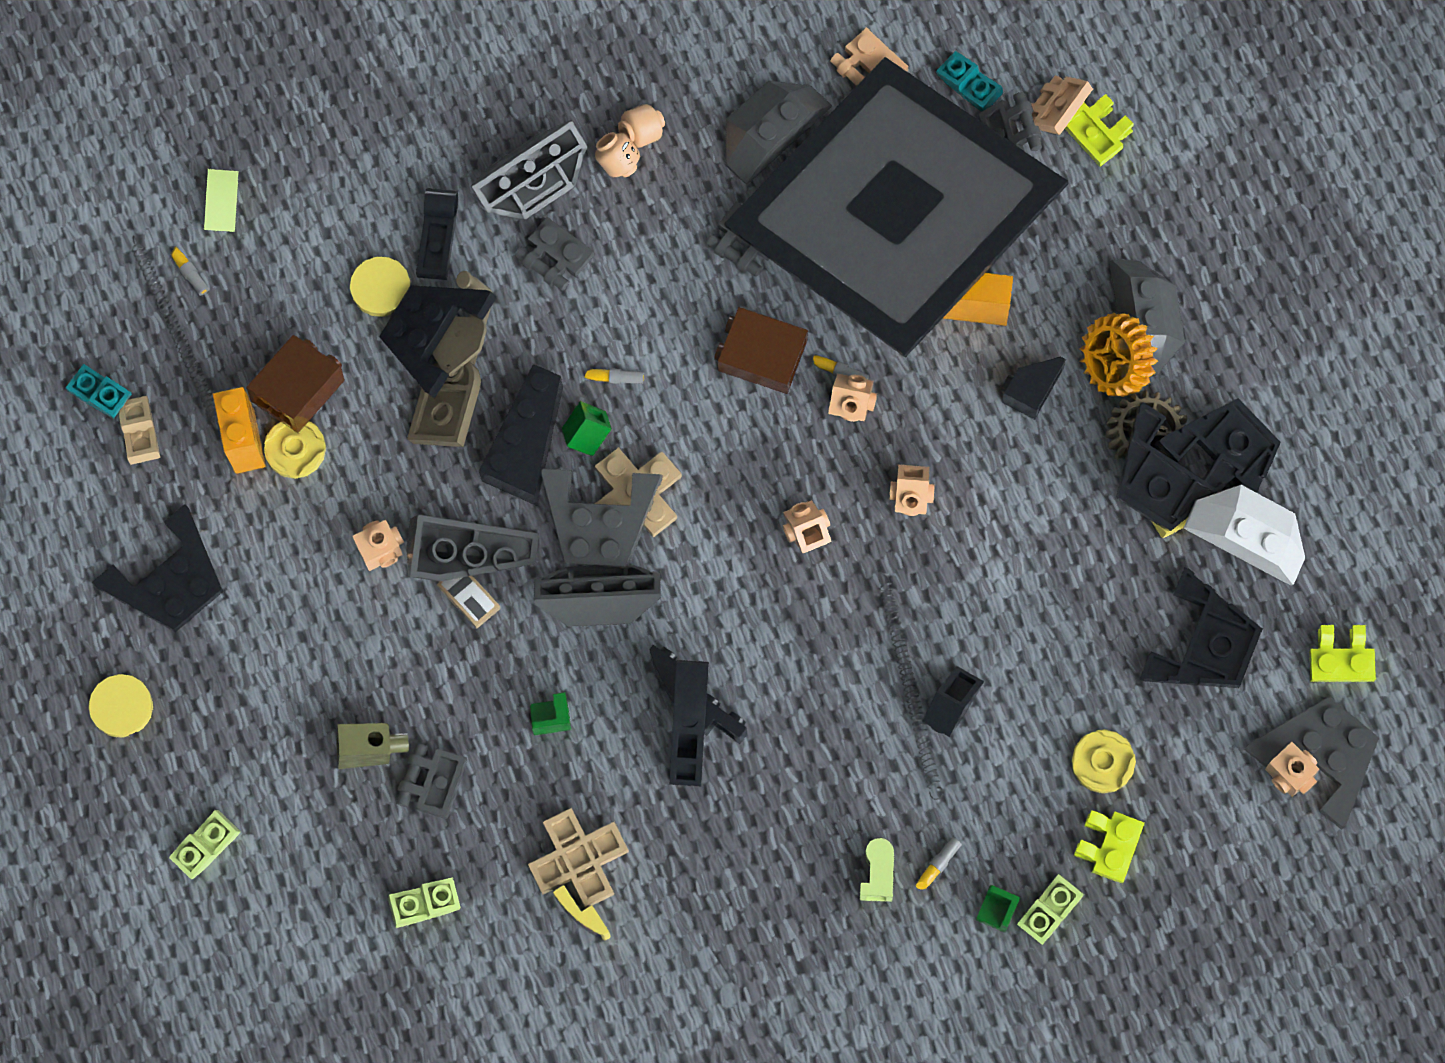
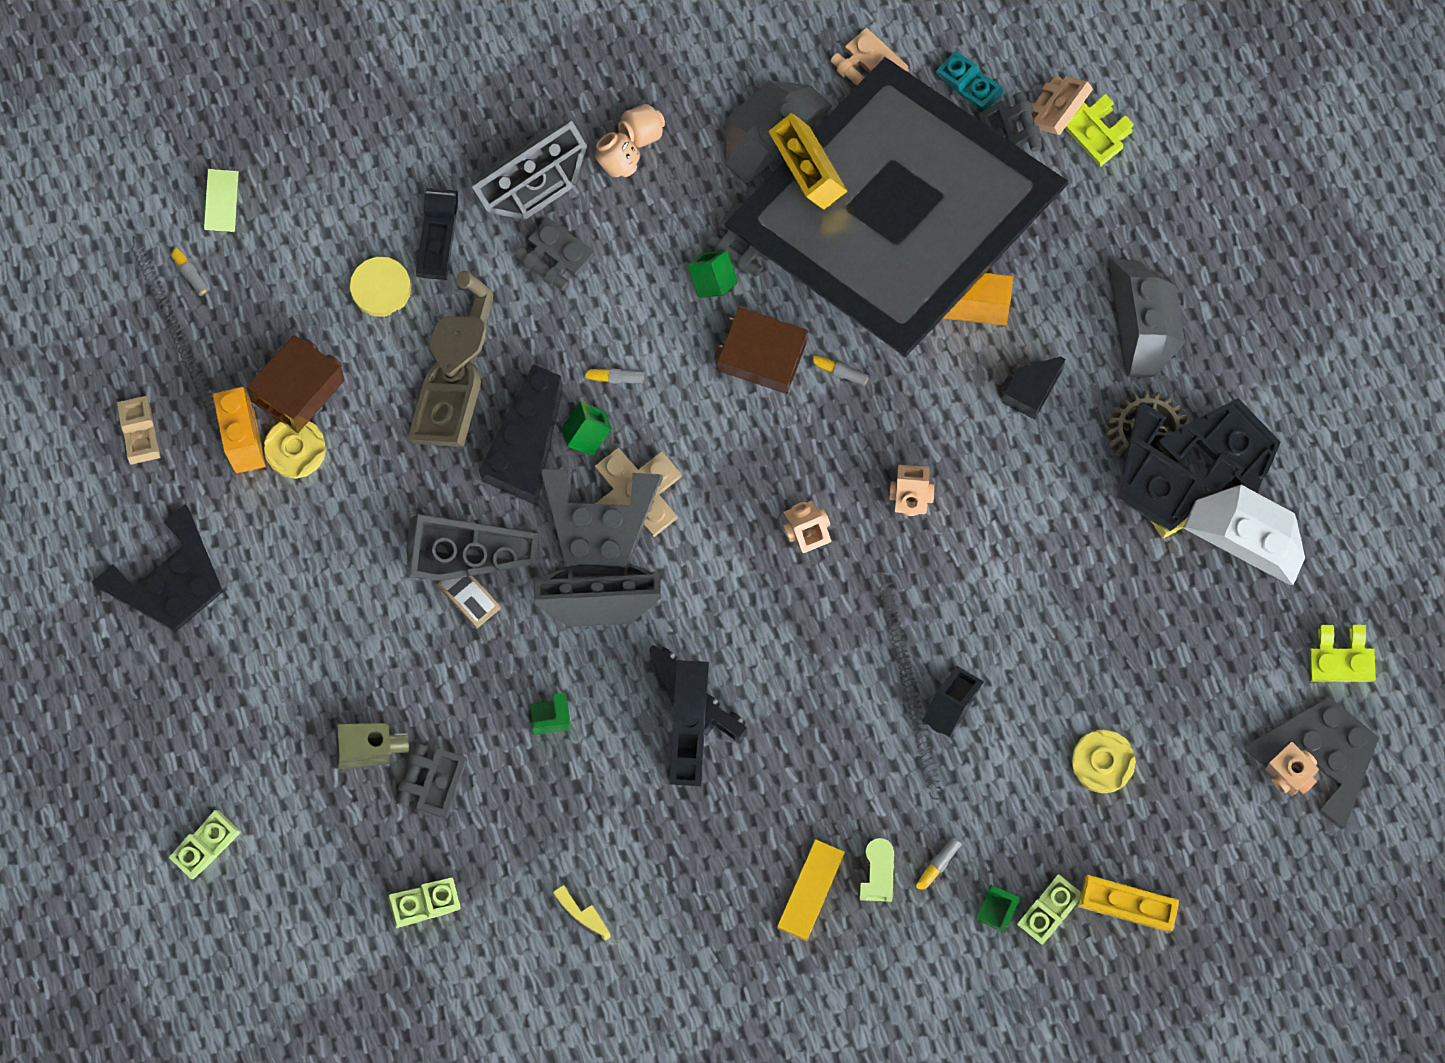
(98, 391): teal slope -> none
(120, 705): light yellow tile -> none
(379, 544): light nougat brick -> none
(421, 324): black wing -> none
(578, 858): tan plate -> none
(712, 274): none -> green panel
(807, 161): none -> yellow brick
(811, 890): none -> yellow tile
(852, 397): light nougat brick -> none
(1117, 846): neon yellow plate -> none
(1123, 352): light orange gear -> none
(1128, 903): none -> yellow tile
(1219, 645): black wing -> none

